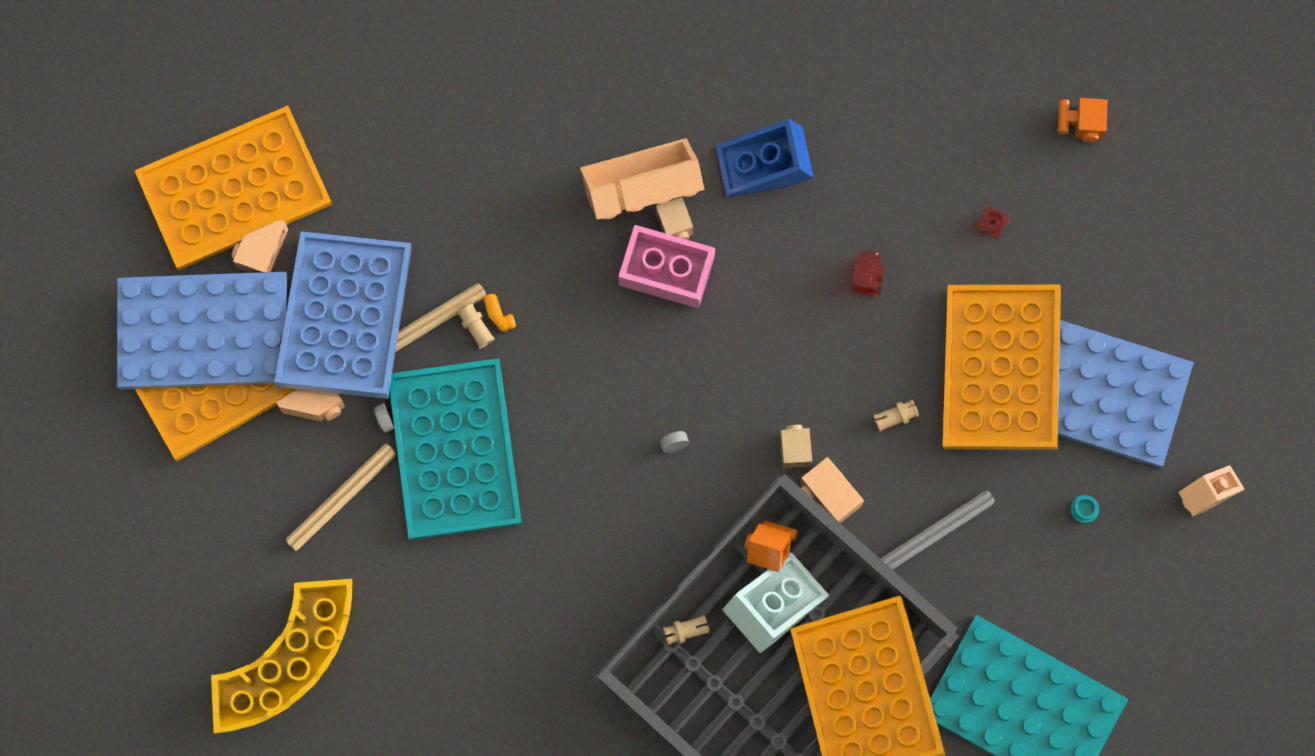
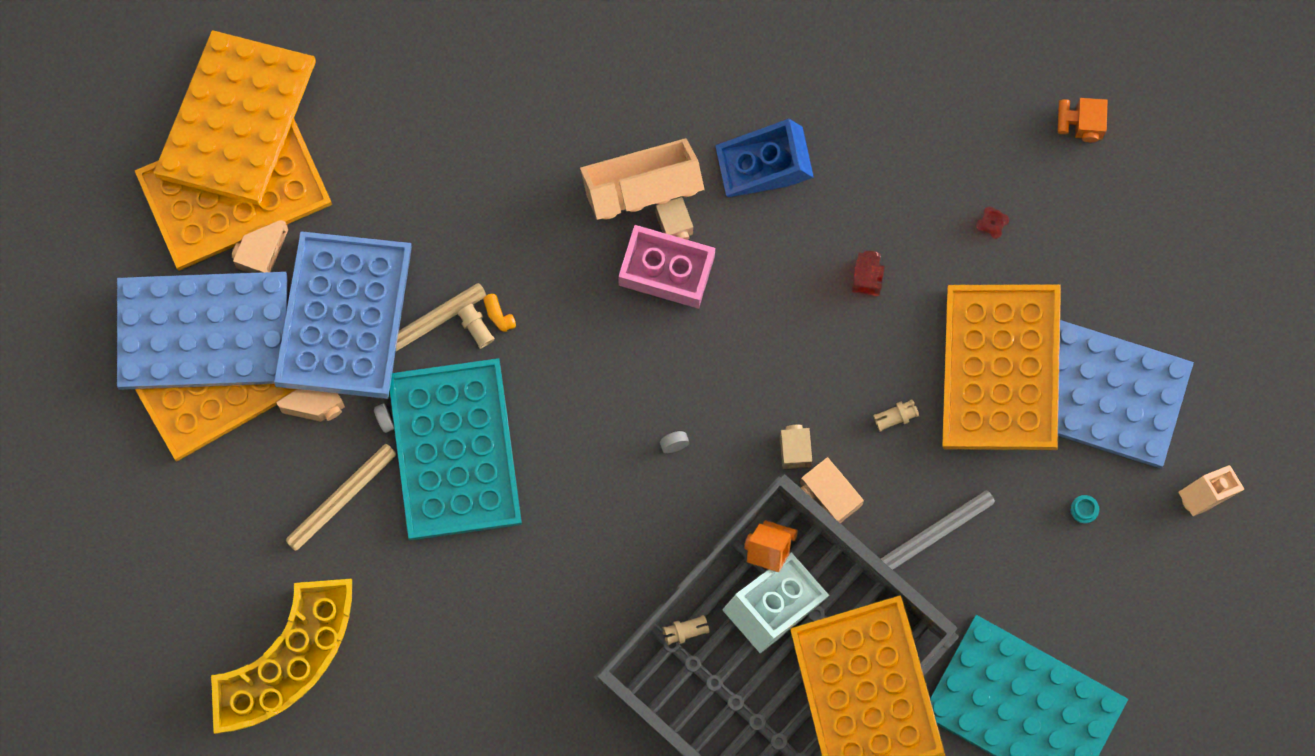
(235, 117): none -> light orange plate

